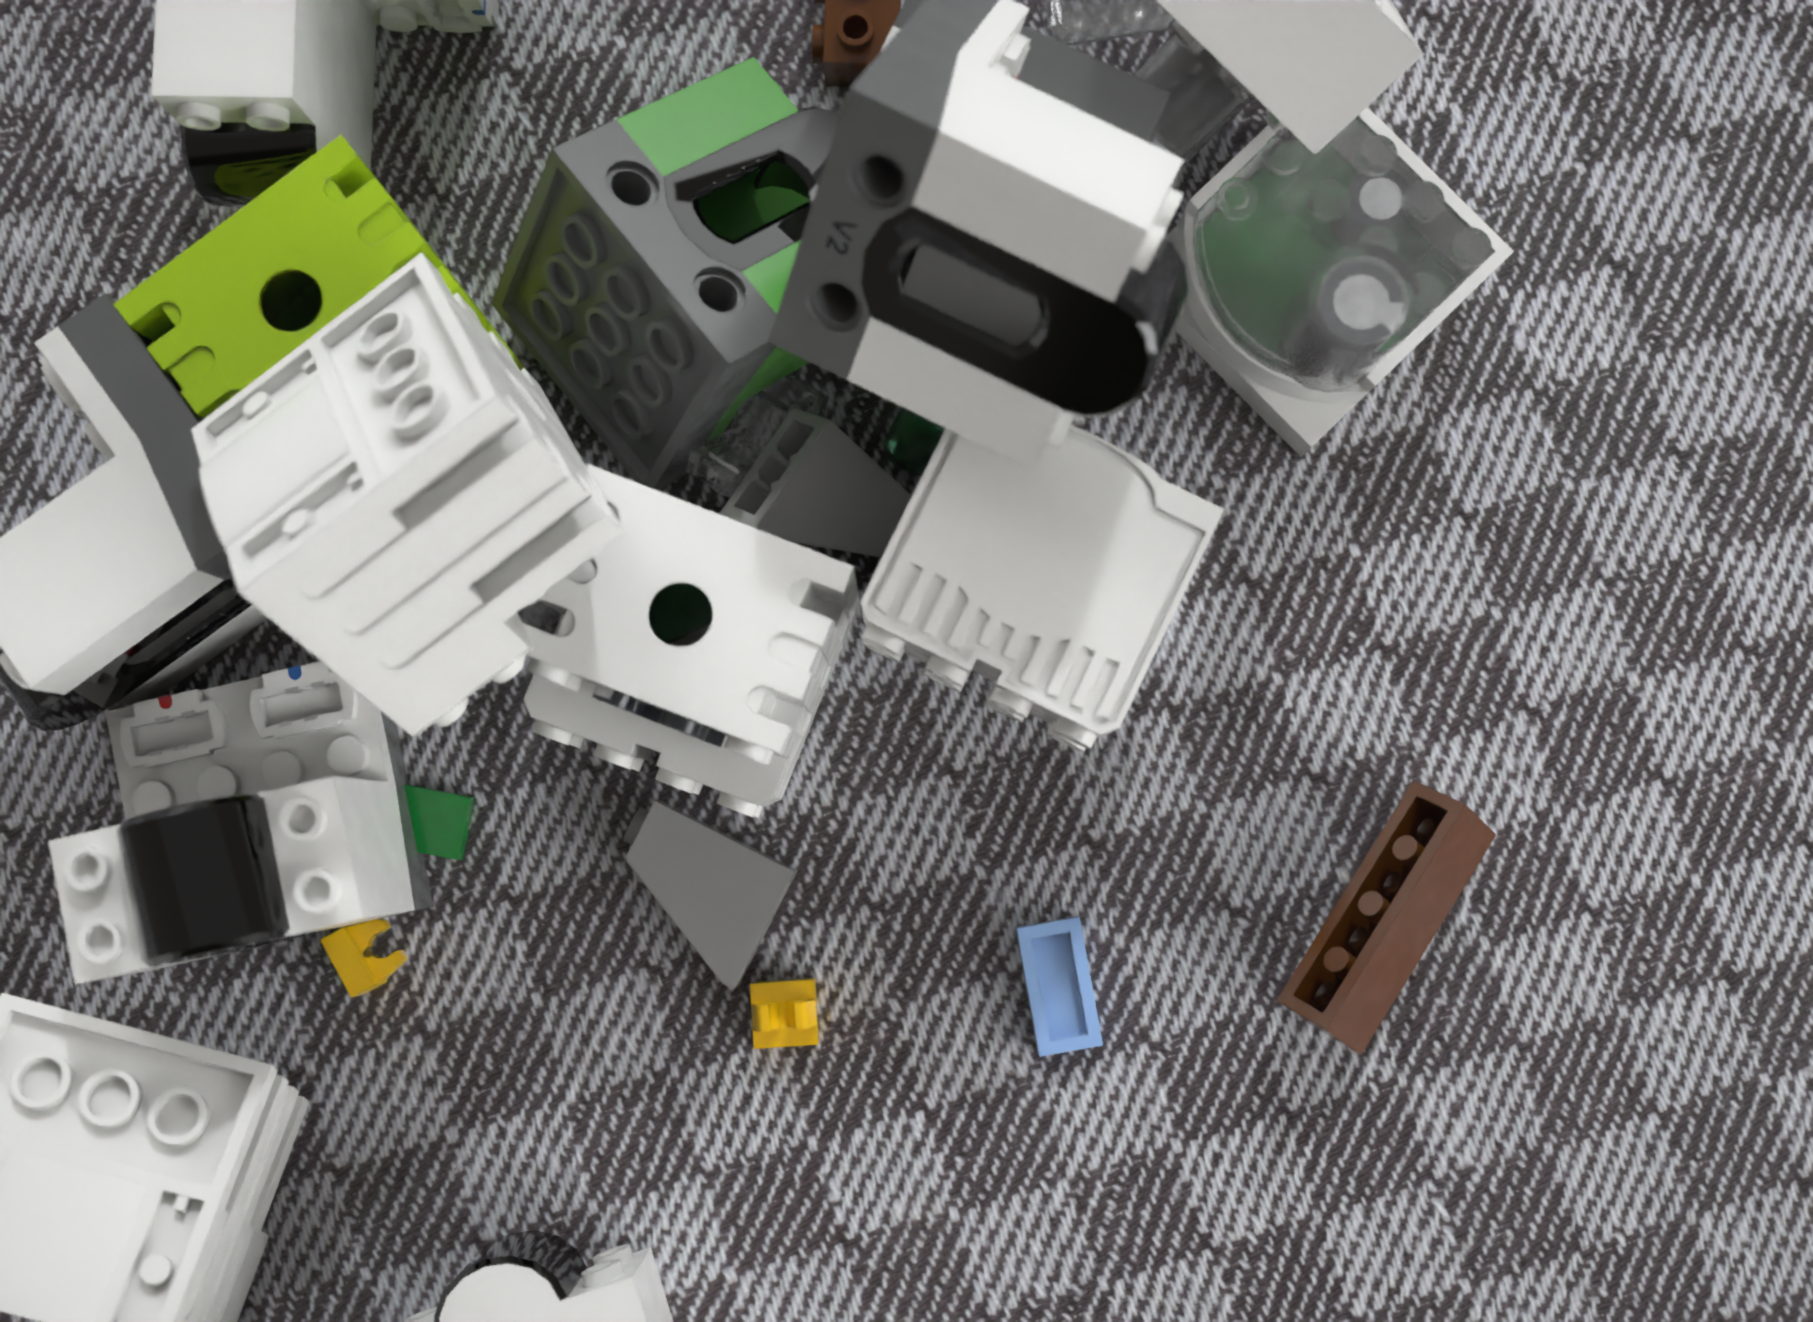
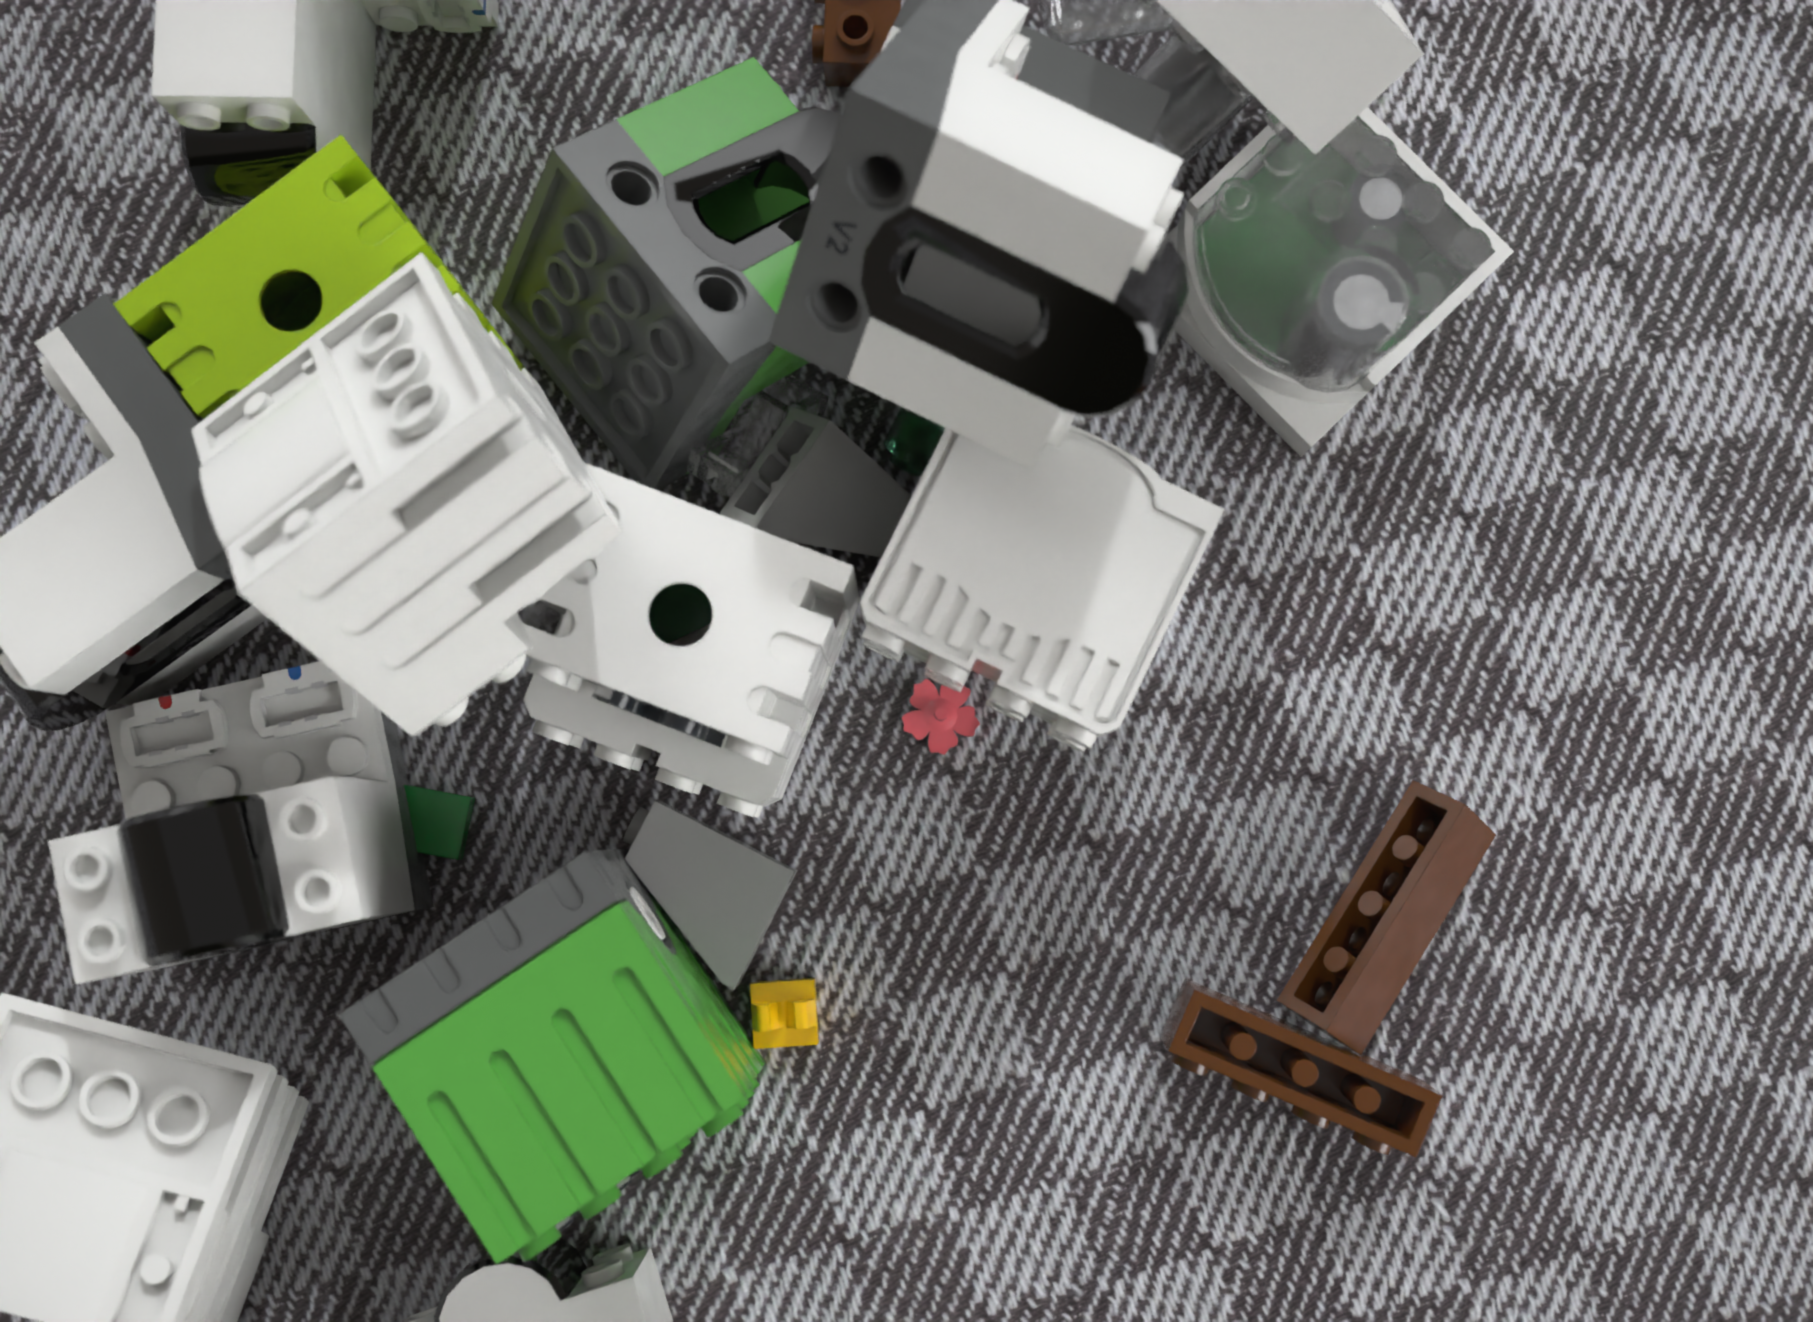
(354, 961): yellow tile -> none
(557, 1052): none -> bright green piece
(939, 715): none -> coral plant
(1059, 986): light blue tile -> none
(1301, 1068): none -> reddish brown brick

